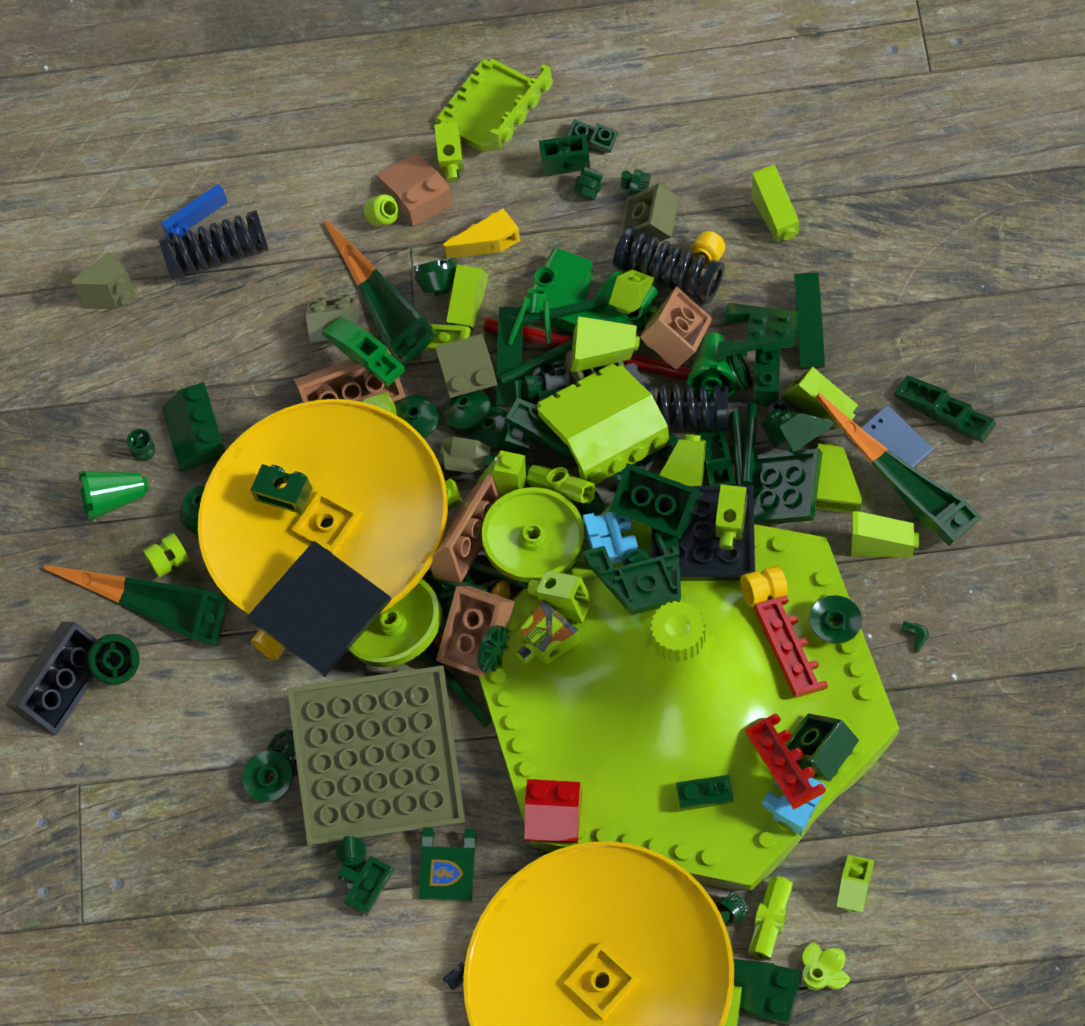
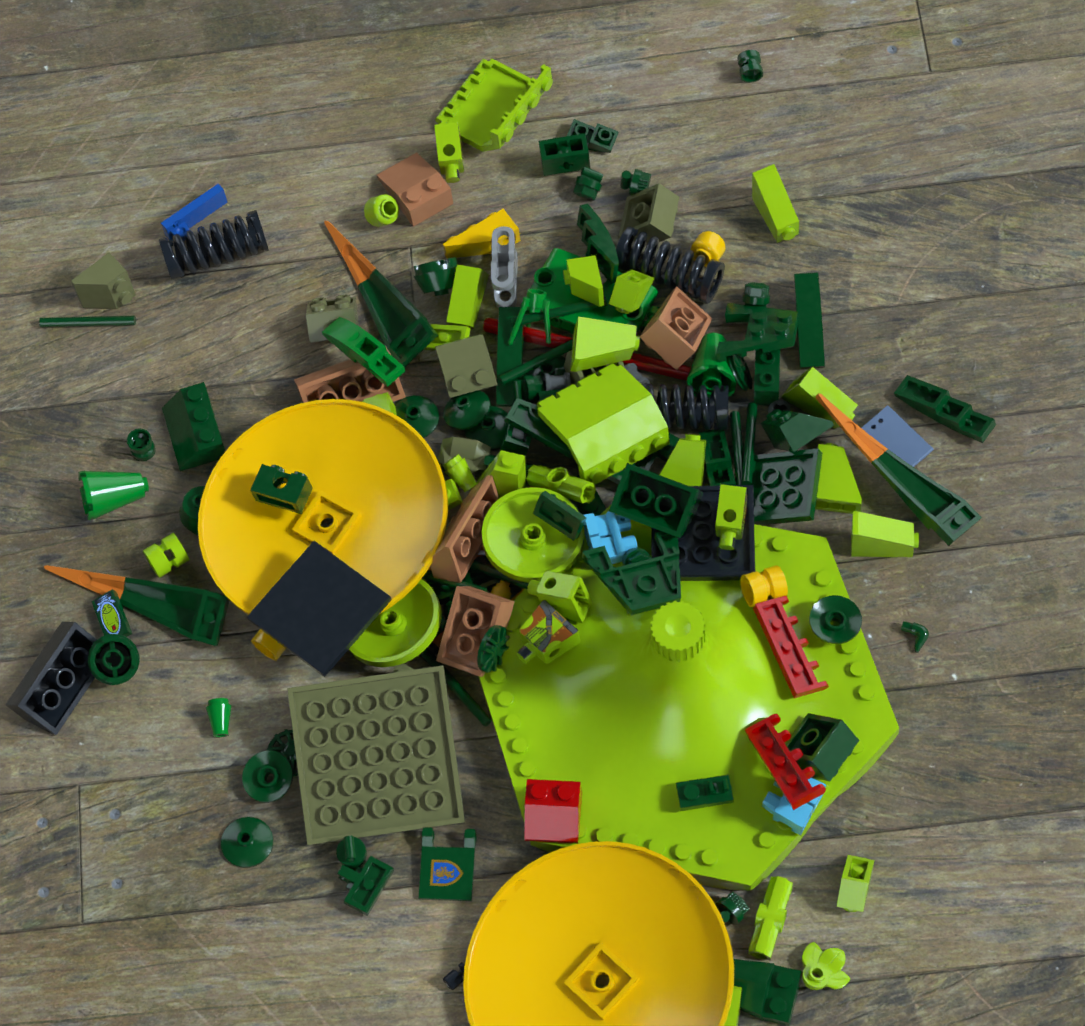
(87, 321): none -> dark green bar
(111, 614): none -> tile
(219, 716): none -> green cone
(247, 853): none -> dark green dish
(460, 472): none -> lime cone
(504, 267): none -> light grey piece
(559, 515): none -> dark green plate
(585, 279): none -> lime slope
(598, 242): none -> dark green slope
(750, 66): none -> dark green wheel
(756, 294): none -> dark green piece

